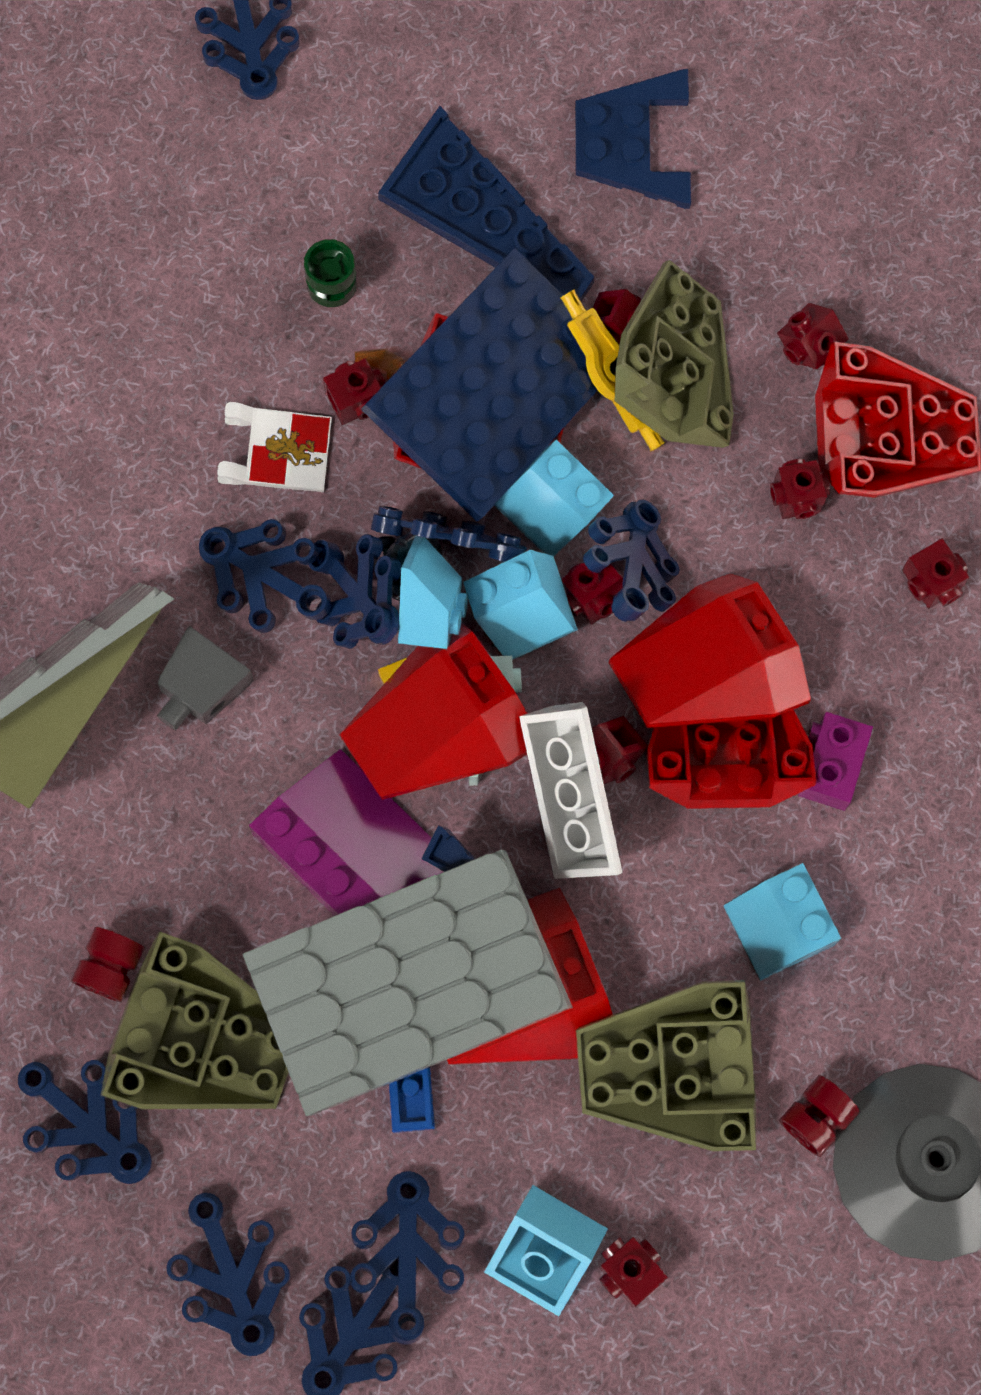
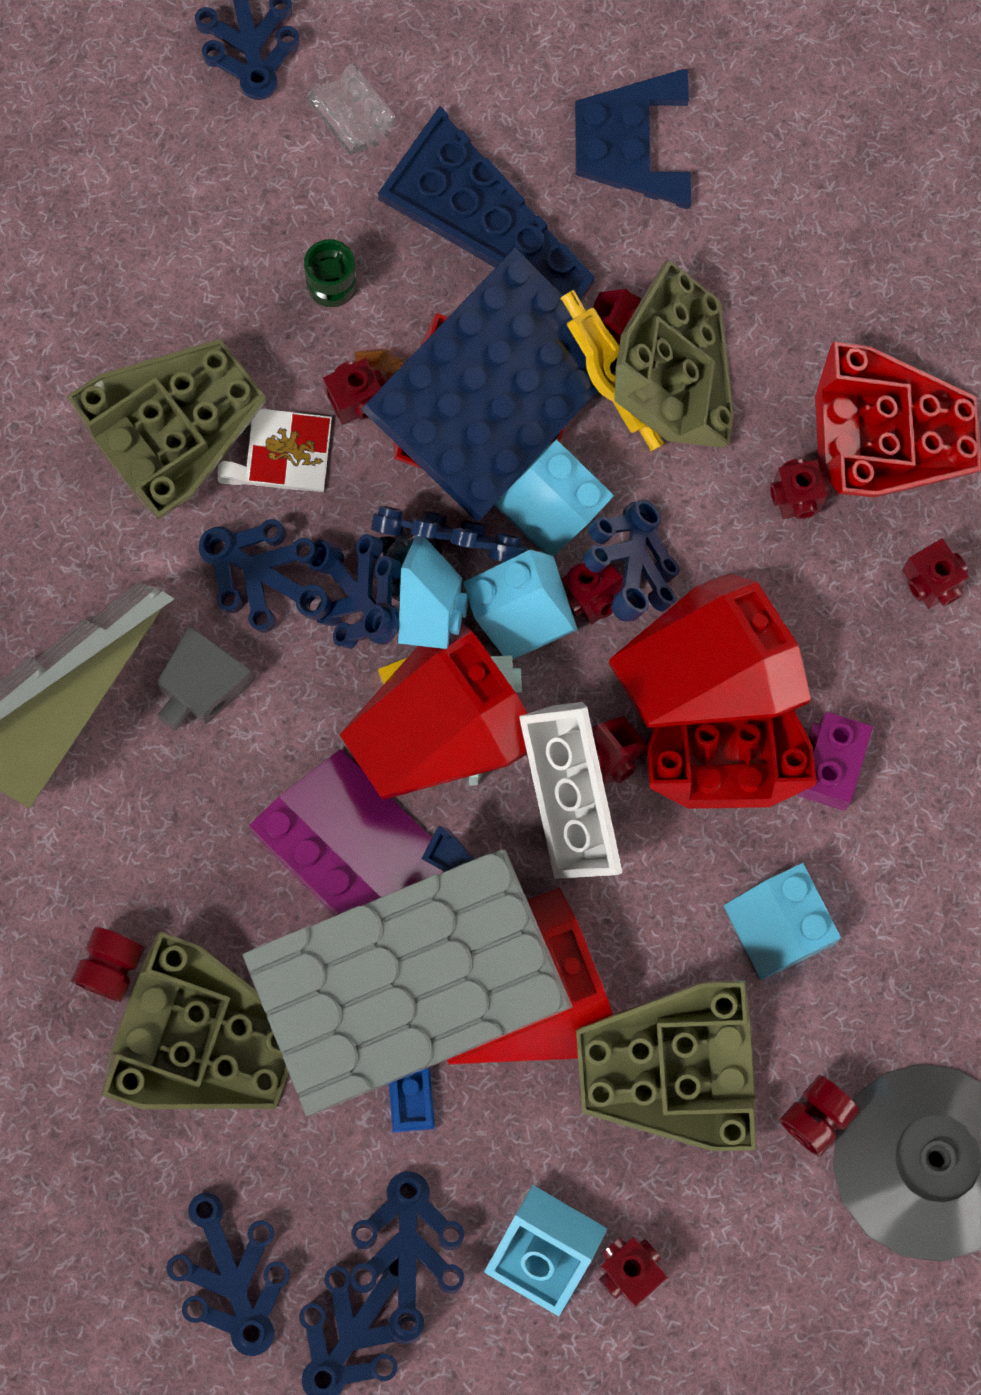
(90, 1128): dark blue plant -> none
(169, 420): none -> olive wedge
(353, 111): none -> clear bracket
(810, 335): dark red brick -> none

